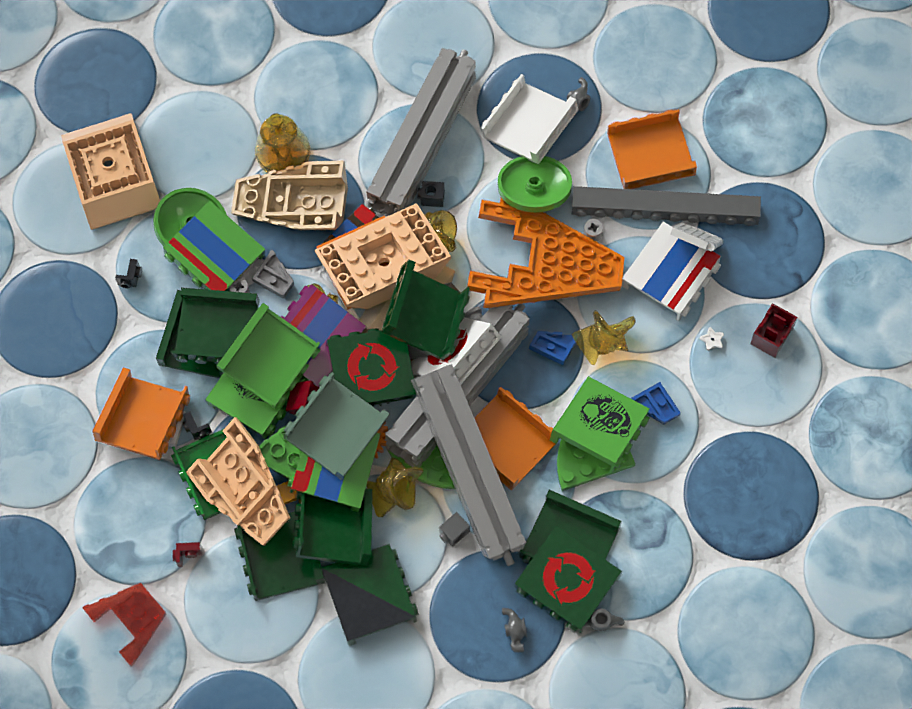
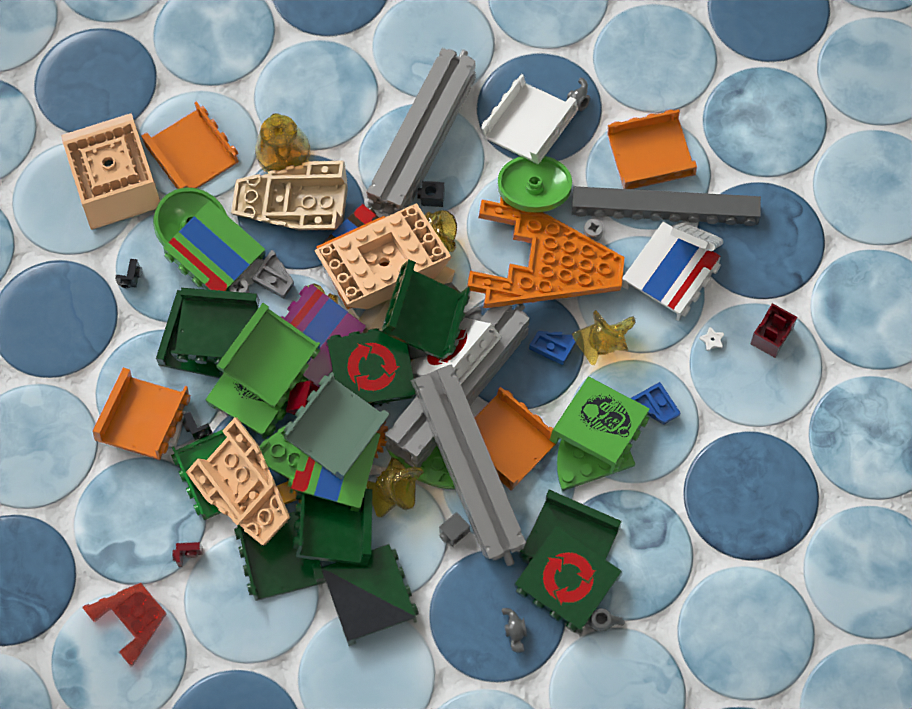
(192, 150): none -> orange panel

